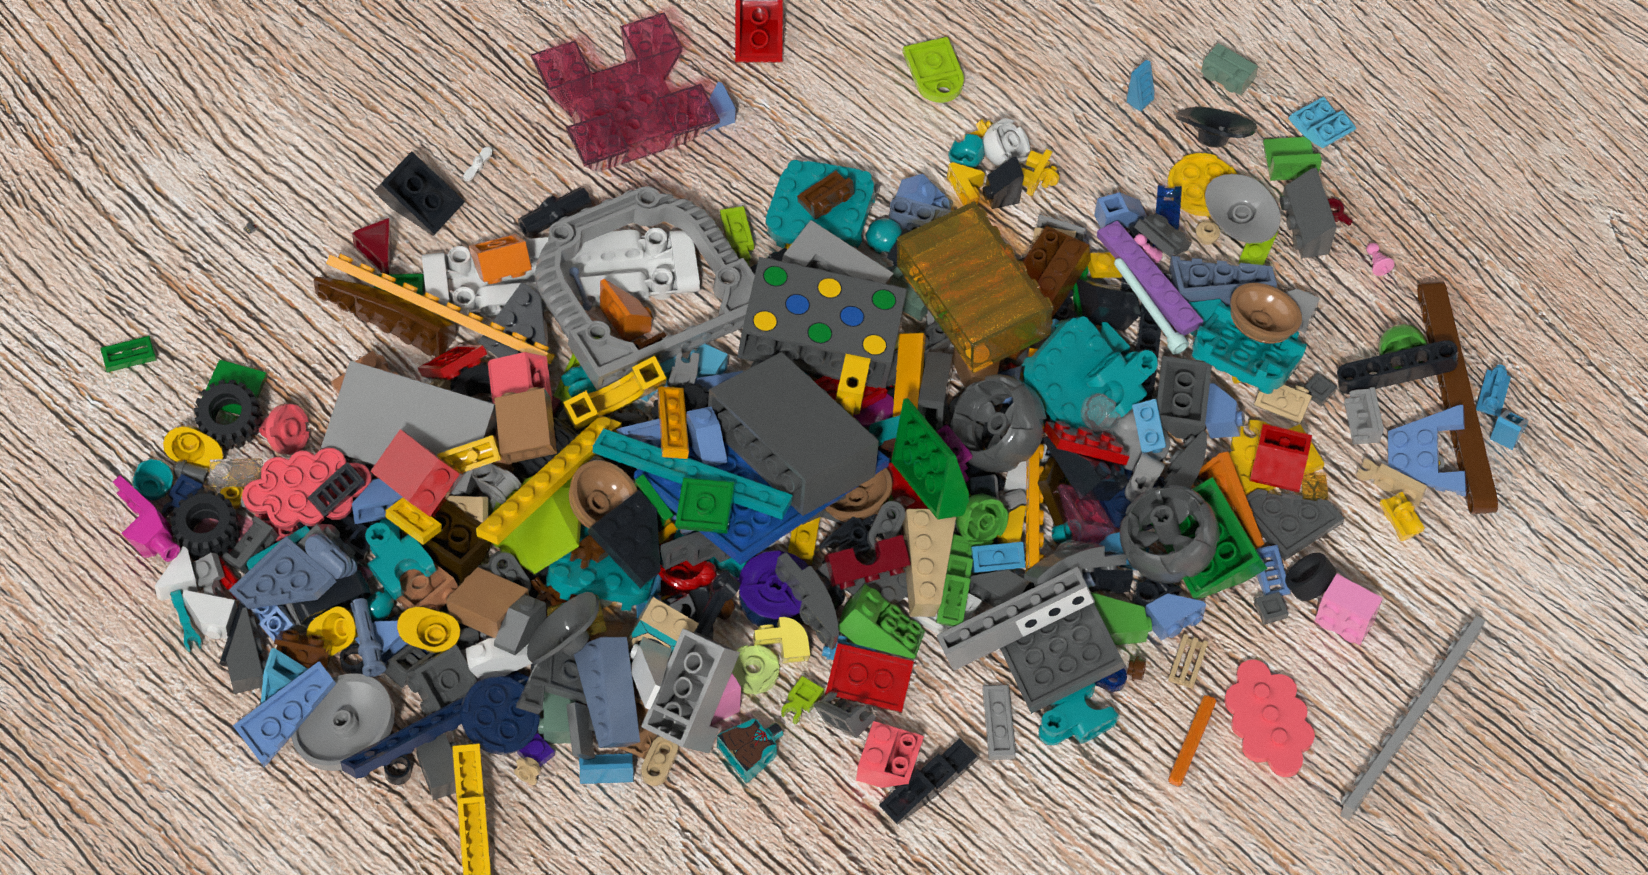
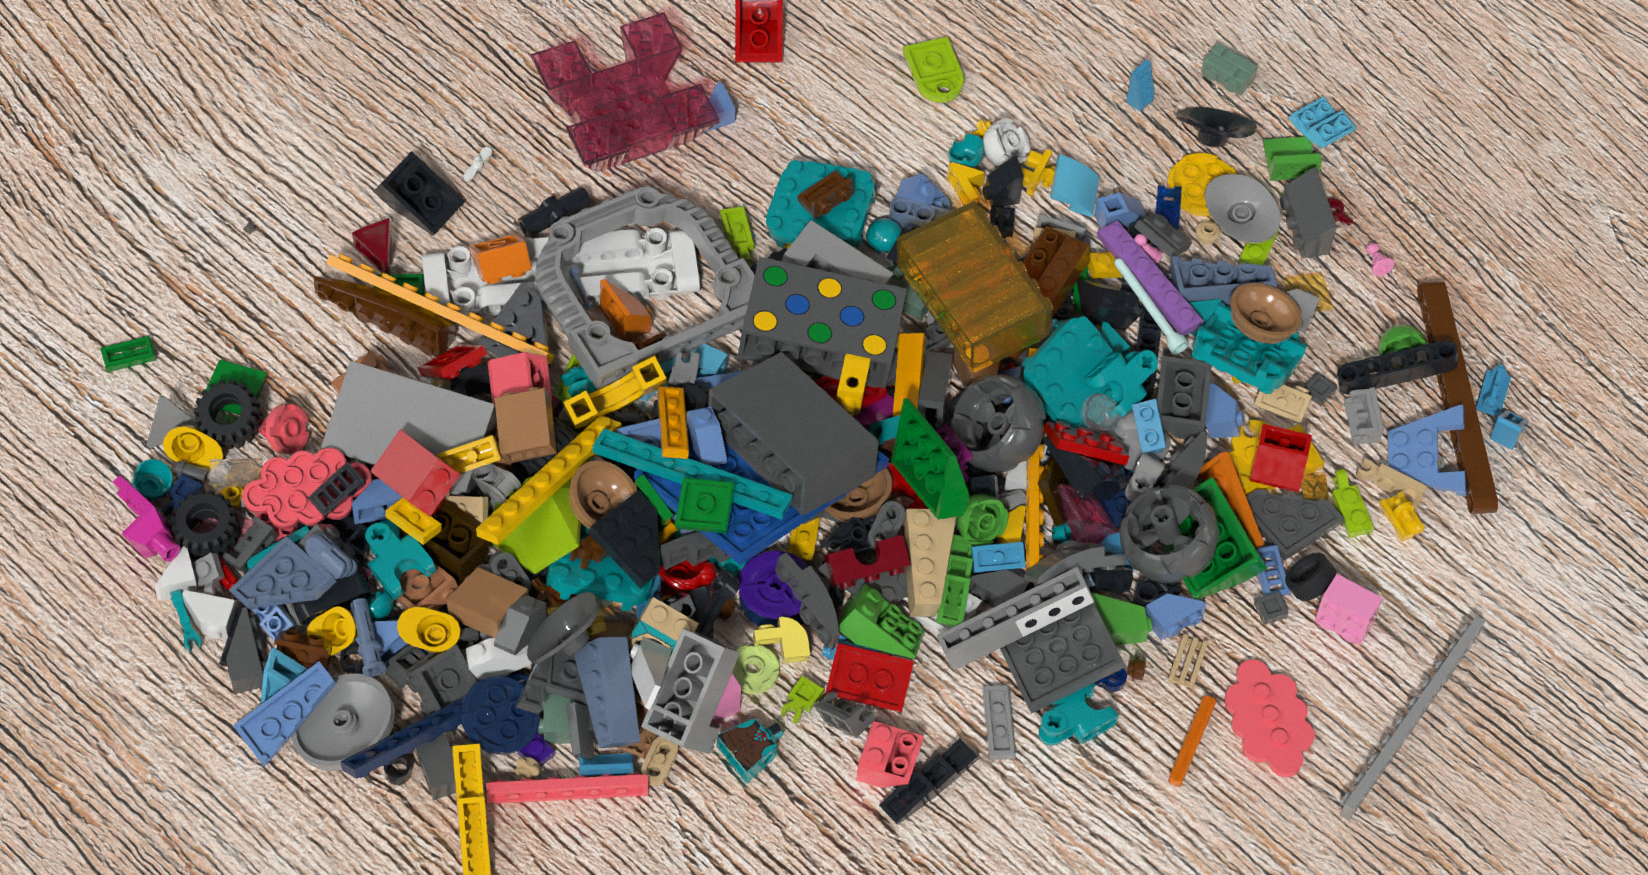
(165, 419): none -> light grey piece
(567, 789): none -> coral plate
(1004, 219): none -> black plate
(1075, 185): none -> medium azure slope
(1311, 283): none -> clear yellow piece
(1350, 506): none -> lime plate

